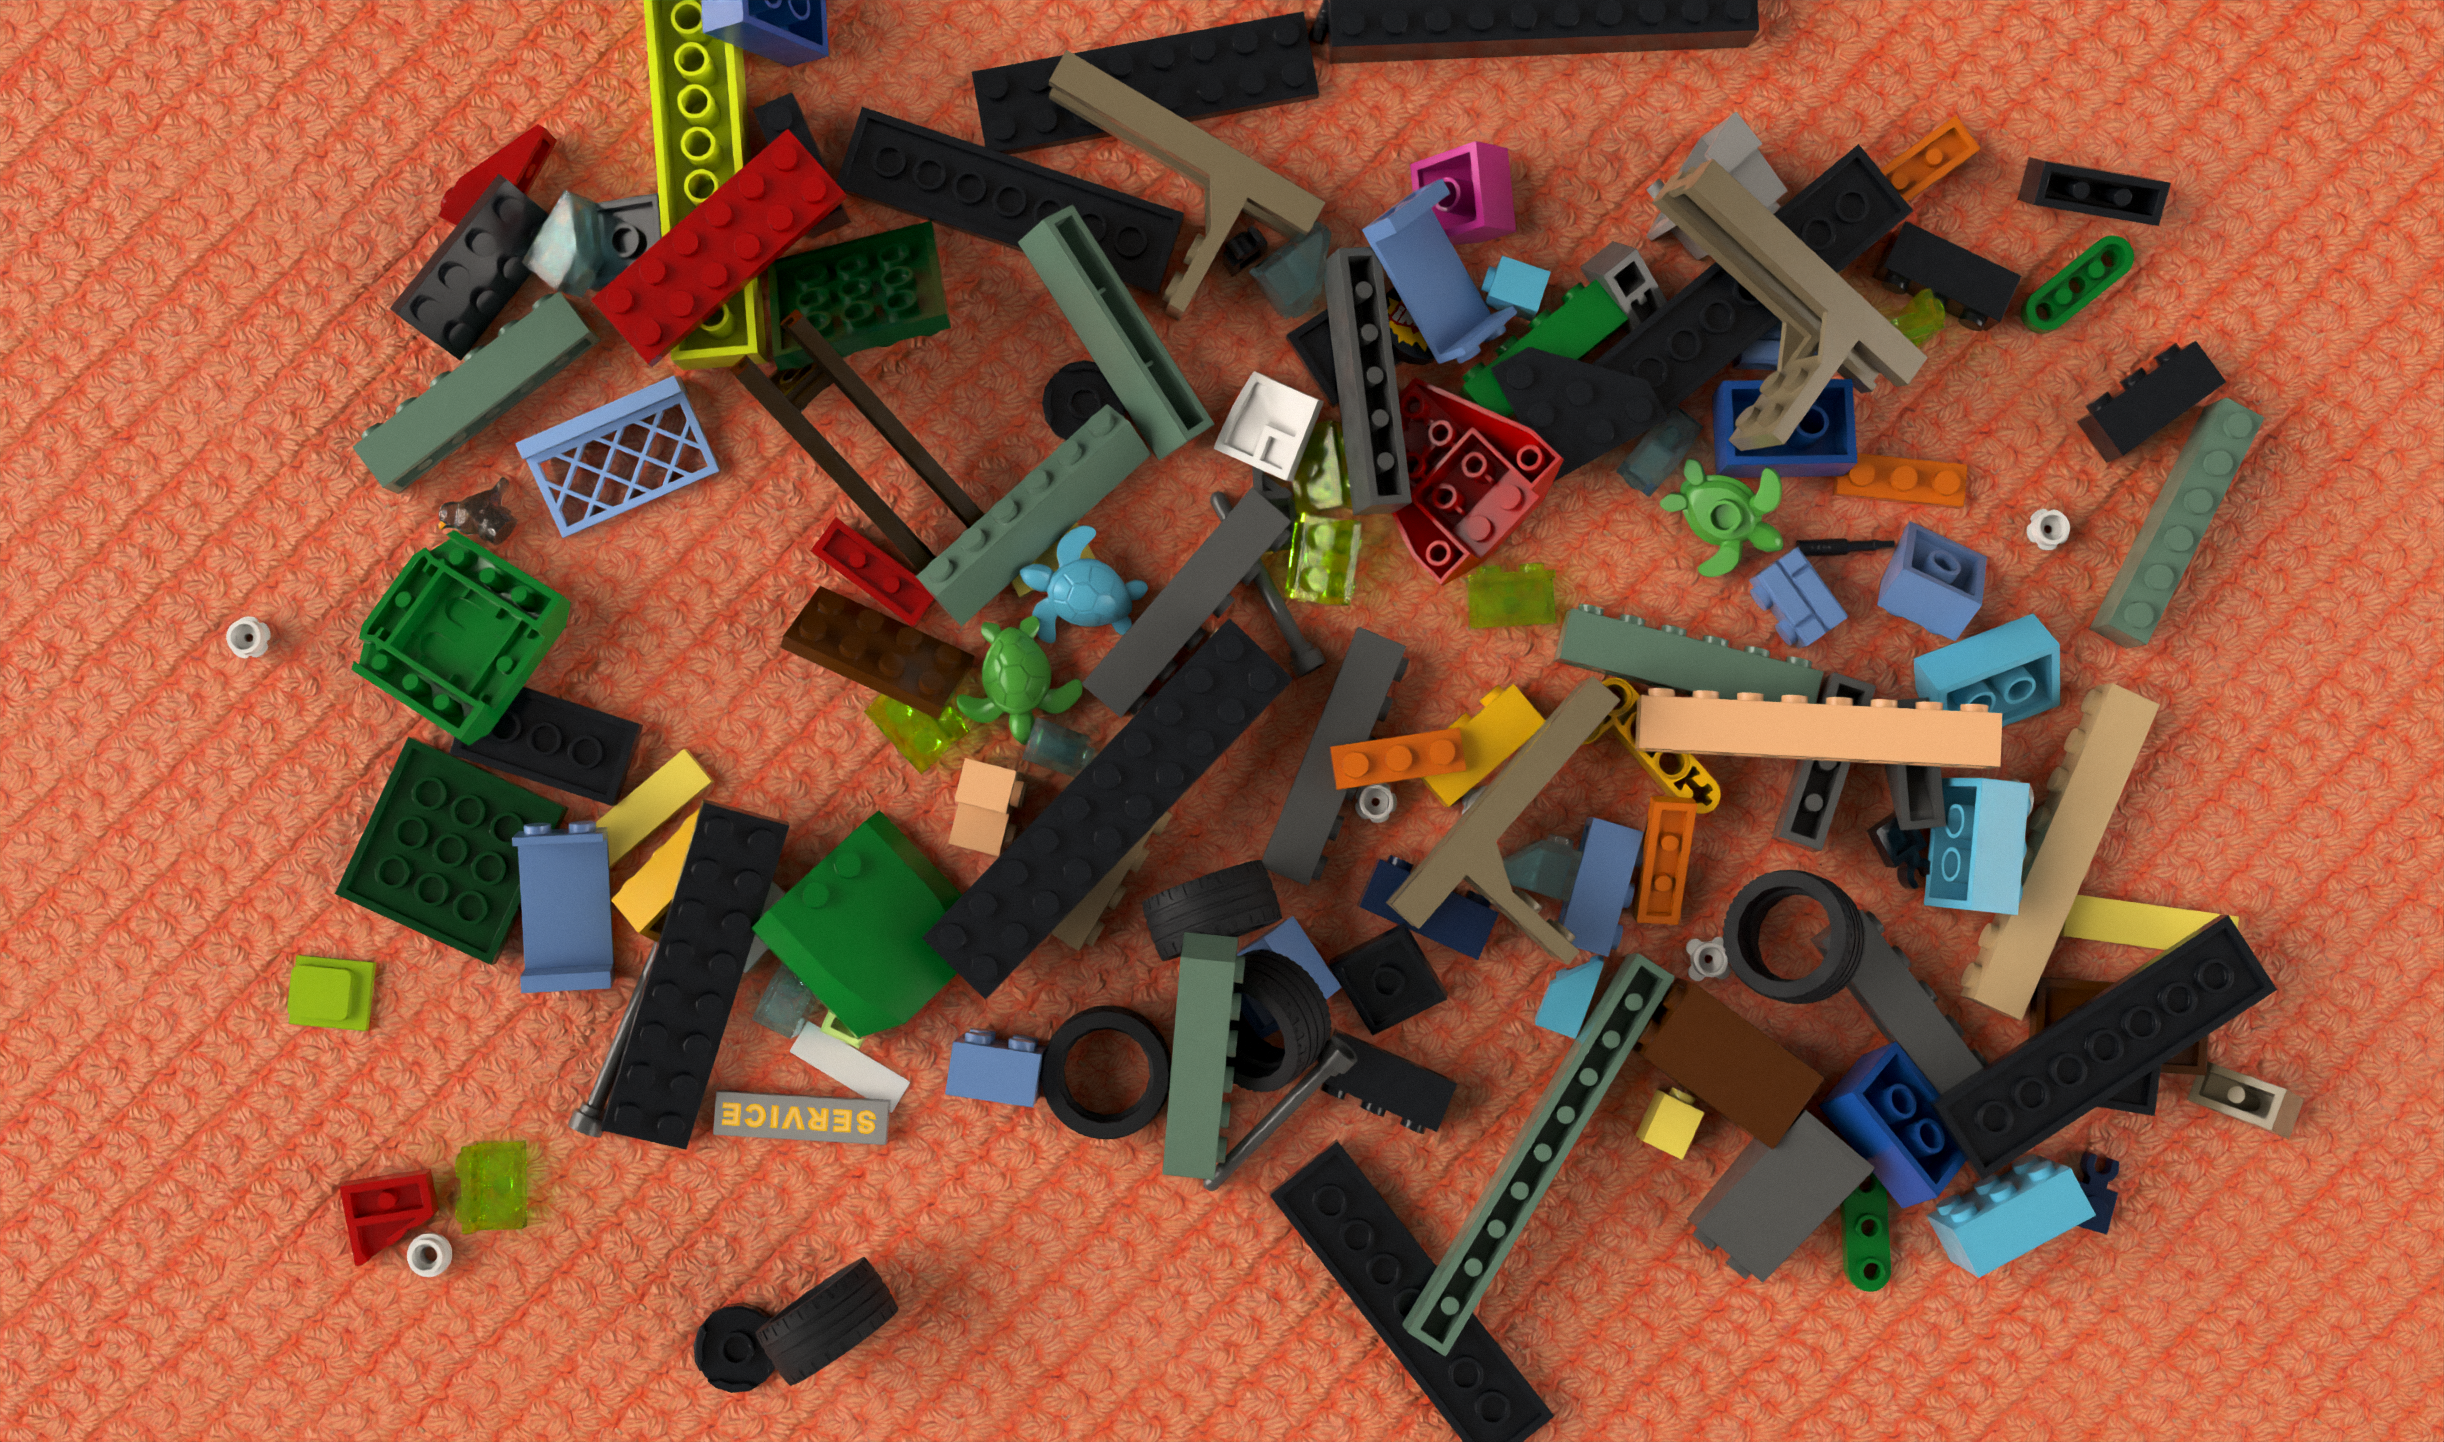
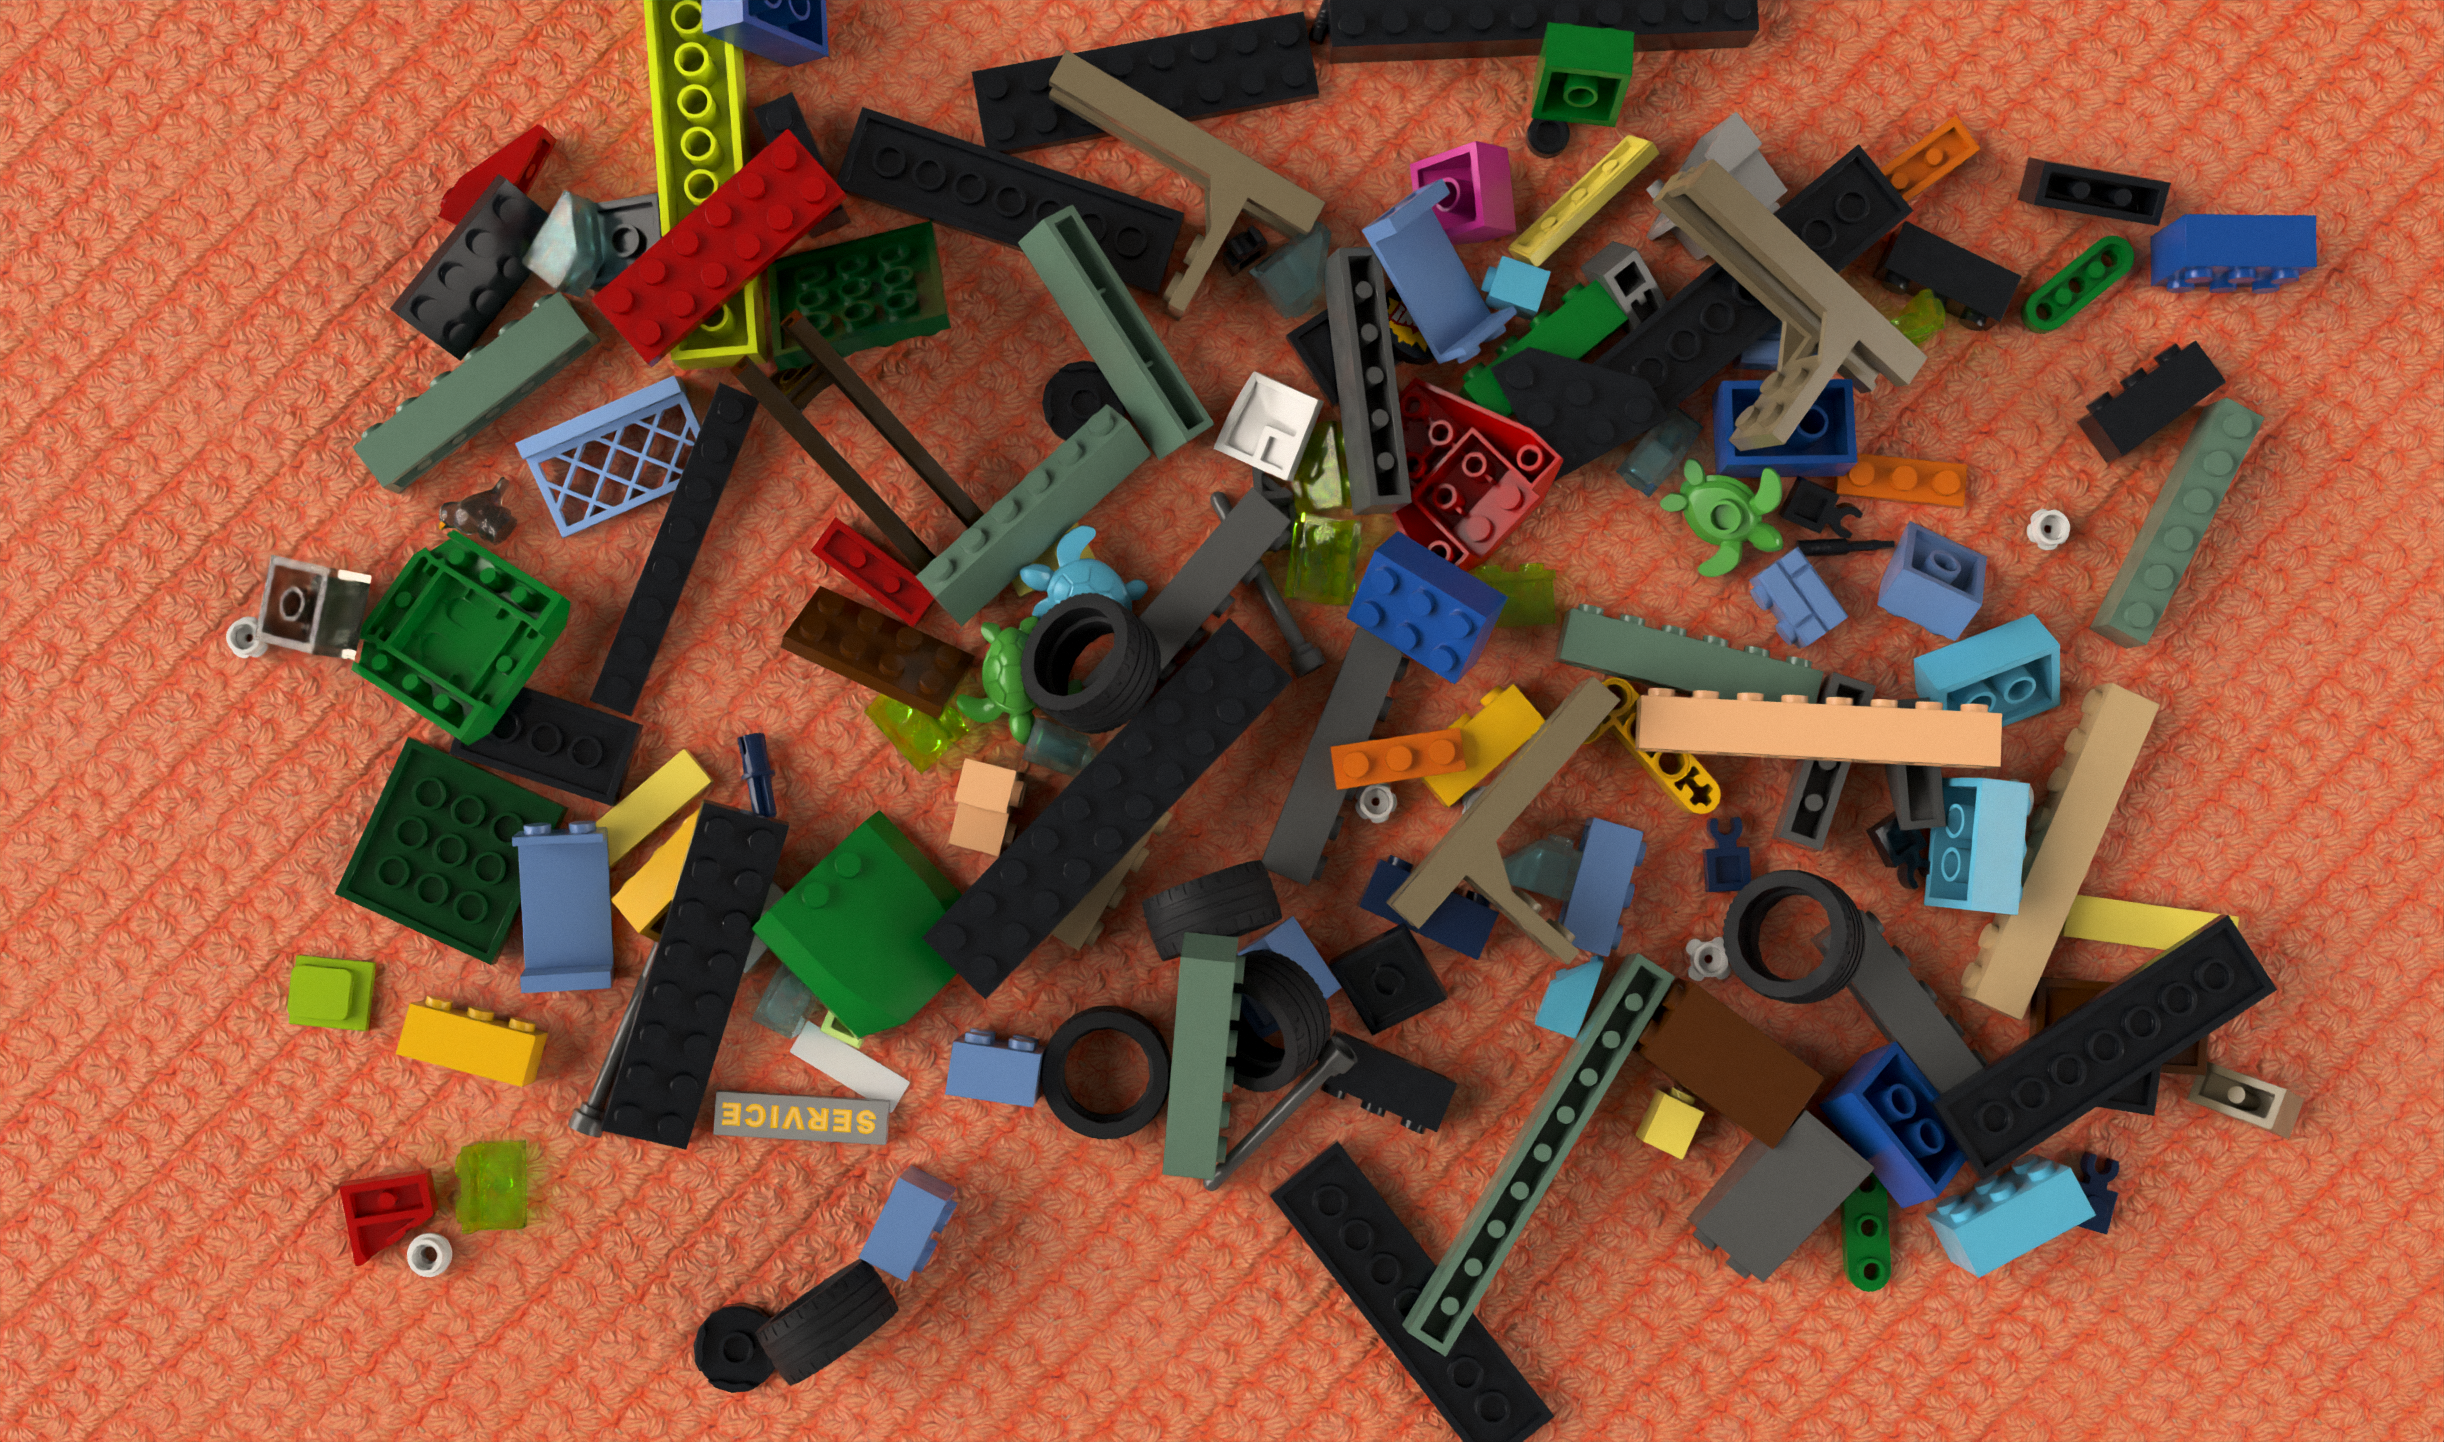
(313, 607): none -> clear smoke brick
(472, 1041): none -> yellow brick
(675, 549): none -> black plate
(757, 773): none -> dark blue axle
(905, 1227): none -> medium blue brick
(1061, 639): none -> black tyre
(1426, 607): none -> blue brick
(1547, 137): none -> black tile
(1582, 74): none -> green brick
(1583, 200): none -> light yellow tile
(1664, 860): orange plate -> none
(1726, 864): none -> dark blue plate
(1815, 505): none -> black plate
(2233, 252): none -> blue brick

